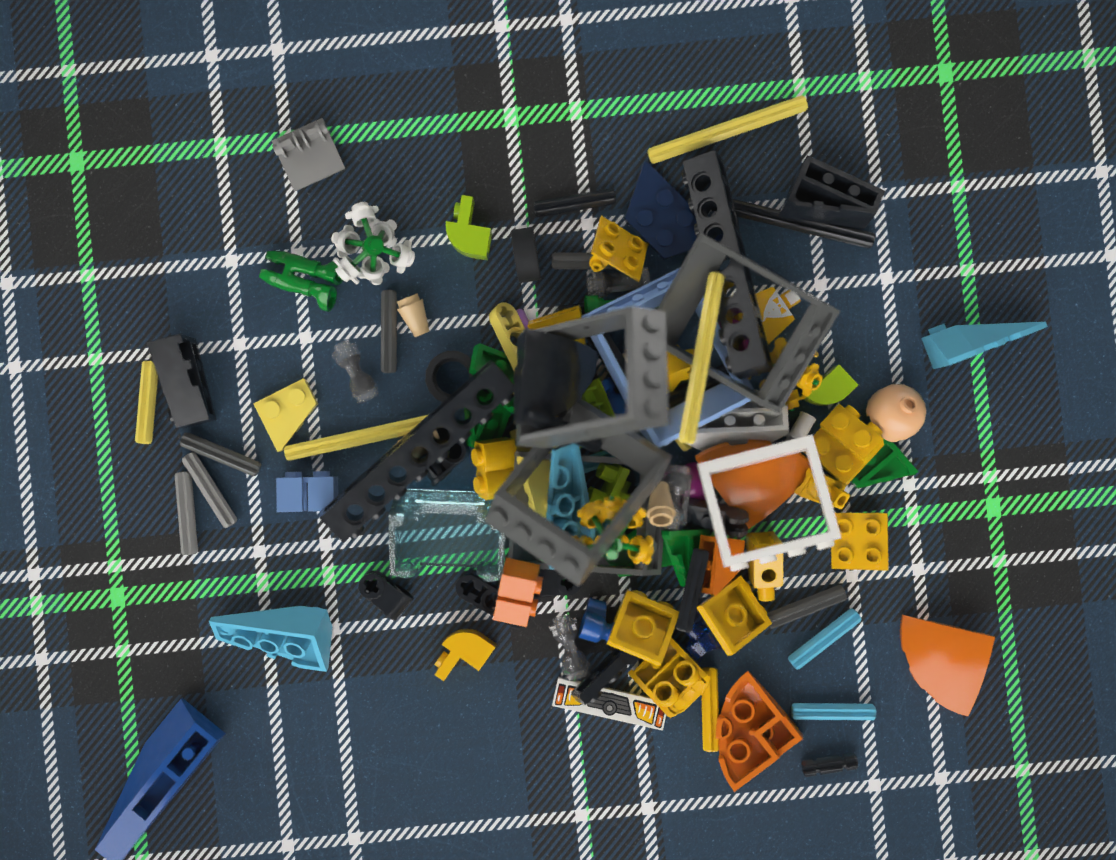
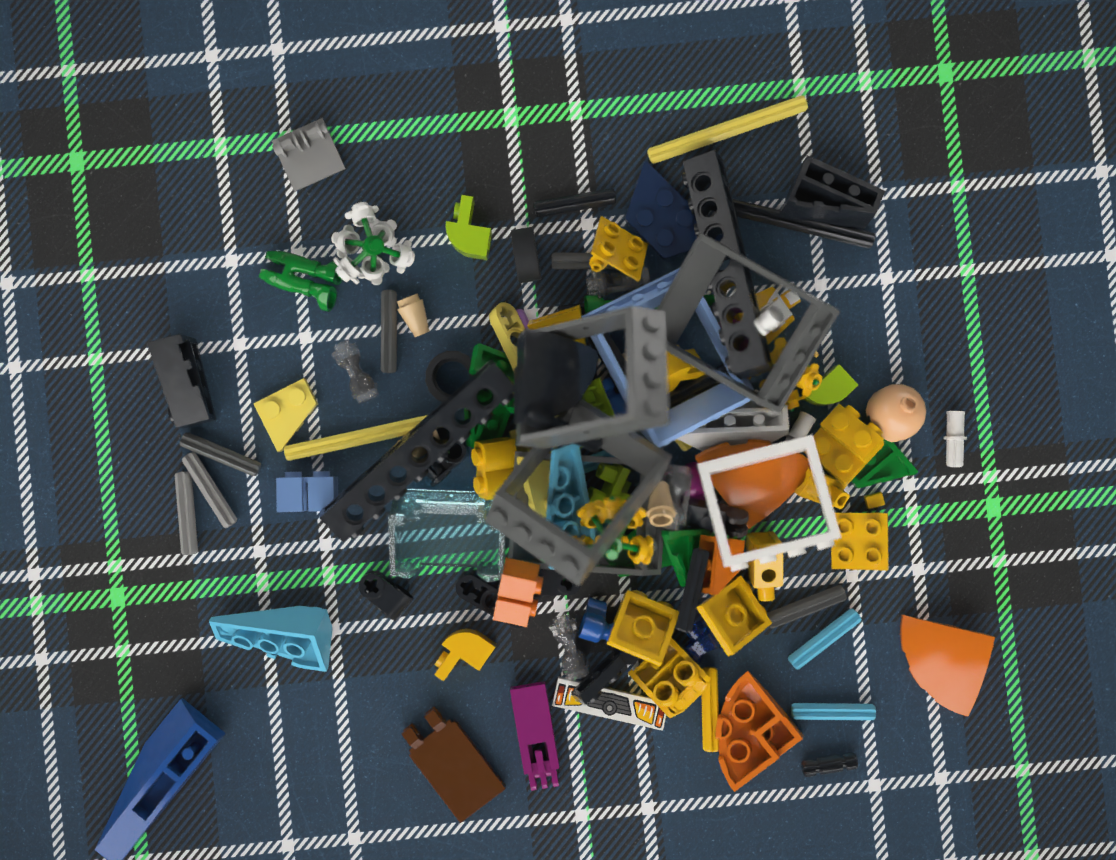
(146, 403): light yellow axle -> none
(453, 765): none -> reddish brown tile
(535, 726): none -> magenta hinge
(701, 358): light yellow axle -> none
(772, 316): none -> white piece
(874, 500): none -> yellow piece
(955, 438): none -> white axle
(965, 341): medium azure wedge -> none

